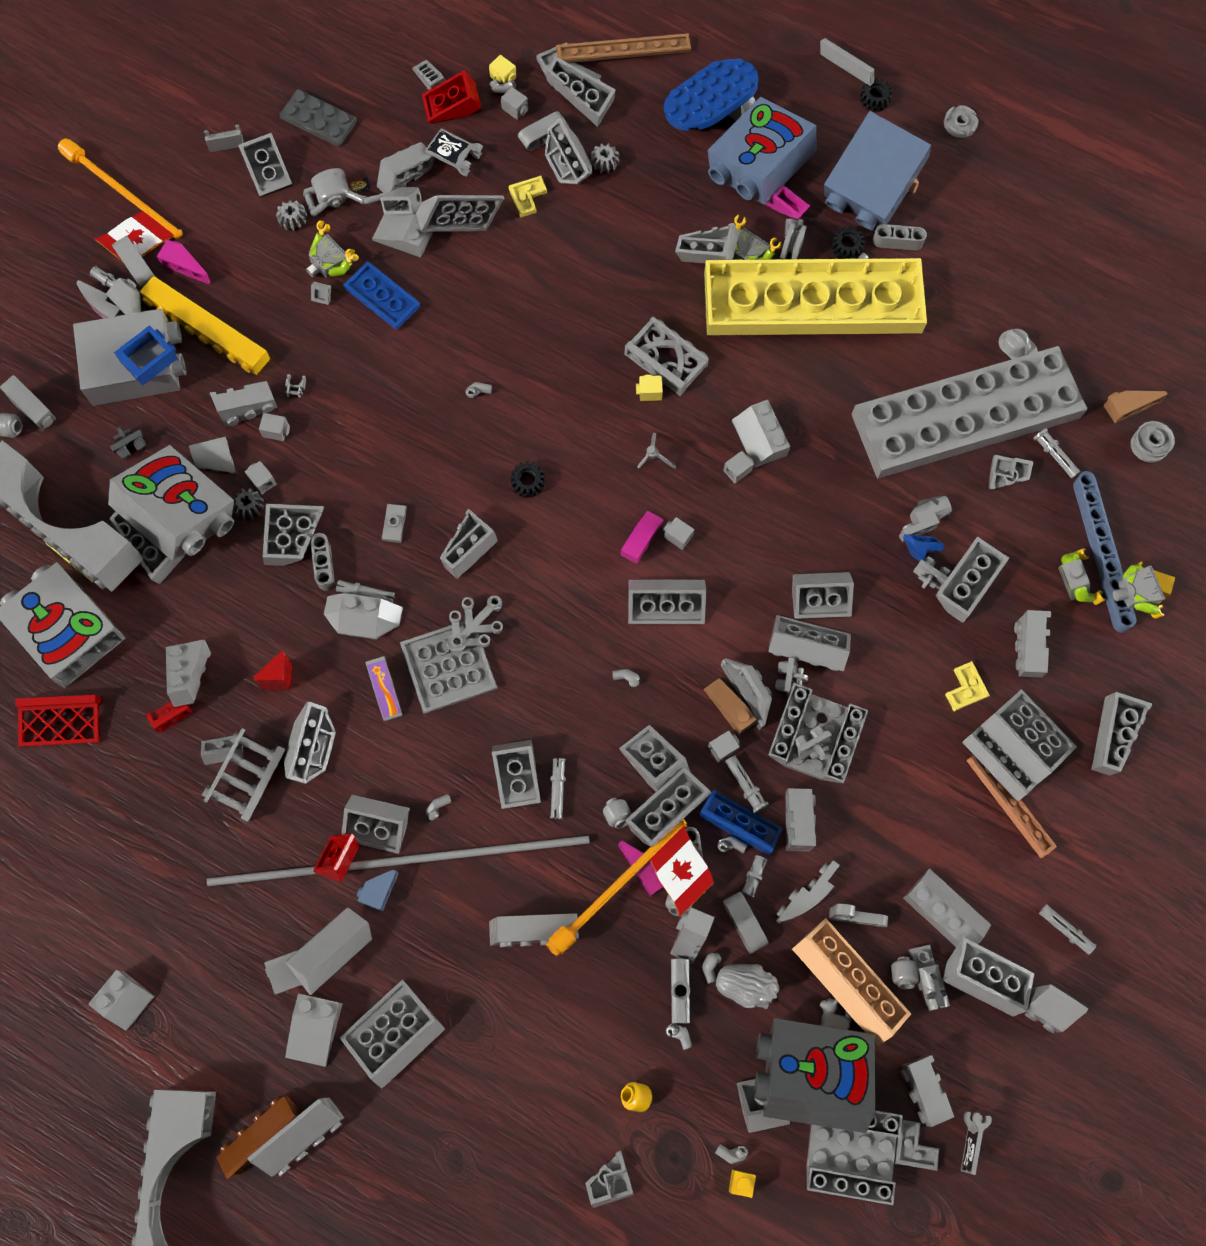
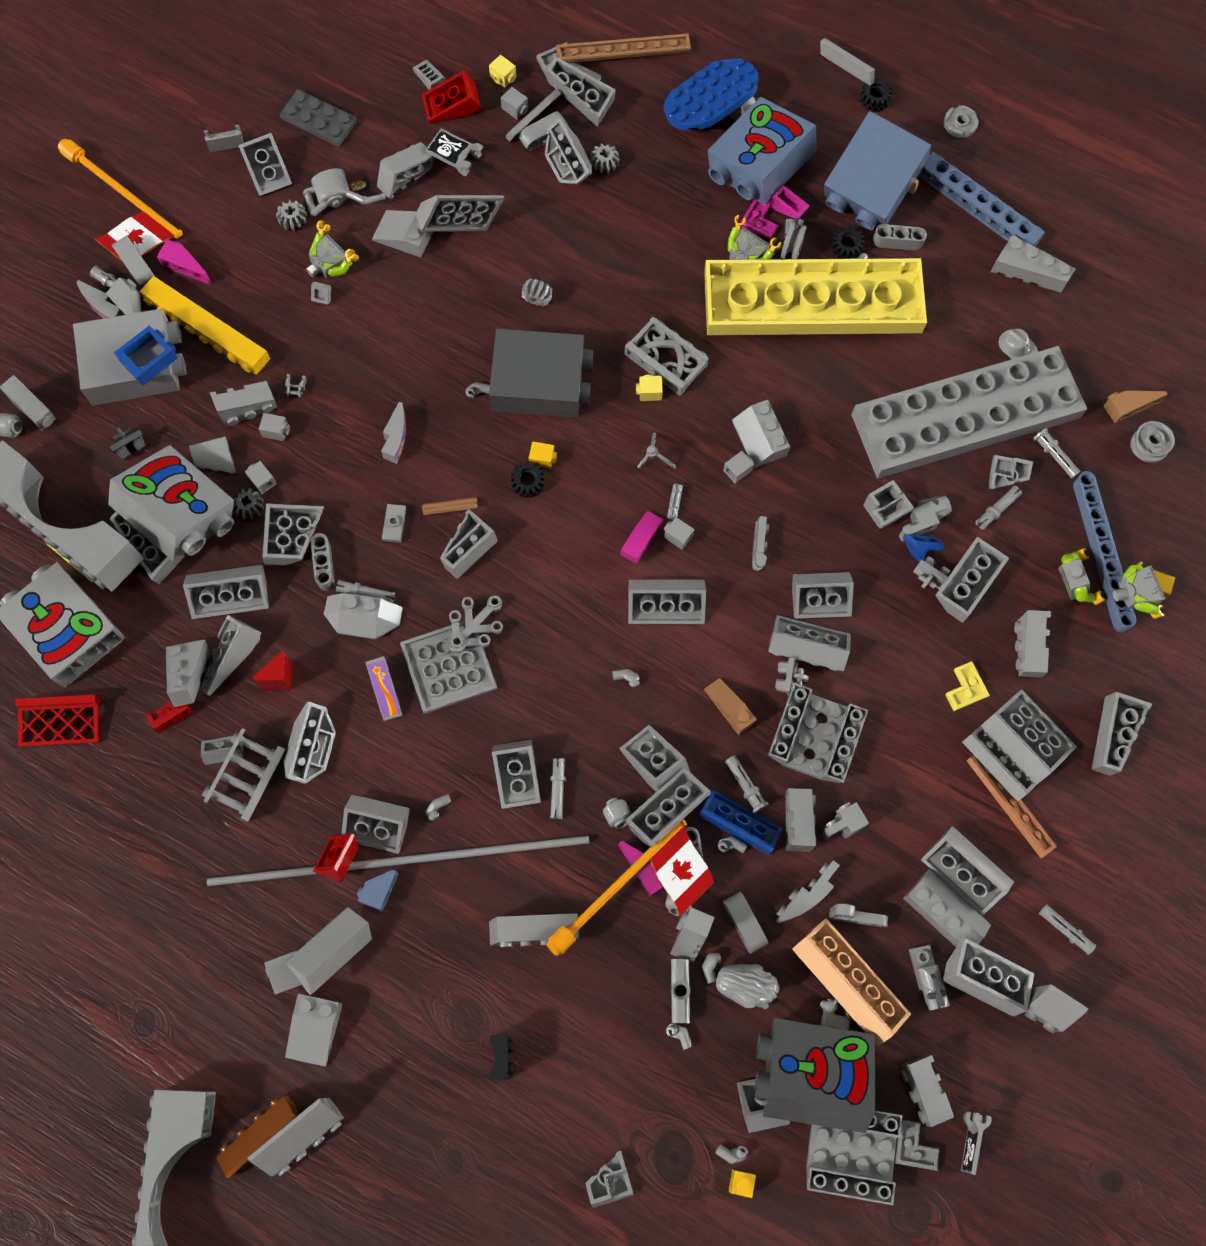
(121, 999): light grey slope -> none
(226, 591): none -> light grey slope
(235, 644): none -> light grey wedge
(382, 295): blue plate -> none
(391, 1034): light grey slope -> none
(395, 435): none -> light grey slope
(408, 201): light grey torso -> none
(448, 506): none -> medium nougat axle
(495, 87): light grey arm -> none
(502, 1067): none -> black brick
(524, 192): light yellow tile -> none
(533, 114): none -> light grey tile
(536, 292): none -> light grey gear
(539, 373): none -> dark grey brick
(542, 455): none -> yellow brick
(636, 1097): yellow head -> none
(674, 501): none -> light grey axle
(708, 245): light grey wedge -> none
(724, 746): light grey brick -> none
(749, 688): light grey wedge -> none
(754, 876): light grey pin -> none
(757, 223): none -> dark pink tile
(760, 545): none -> light grey hinge
(815, 747): light grey hips -> none
(847, 821): none -> light grey brick
(887, 504): none -> light grey plate
(905, 973): light grey head -> none
(967, 871): none -> light grey slope
(978, 201): none -> sand blue brick
(993, 513): none -> light grey pin
(1032, 265): none -> light grey wedge

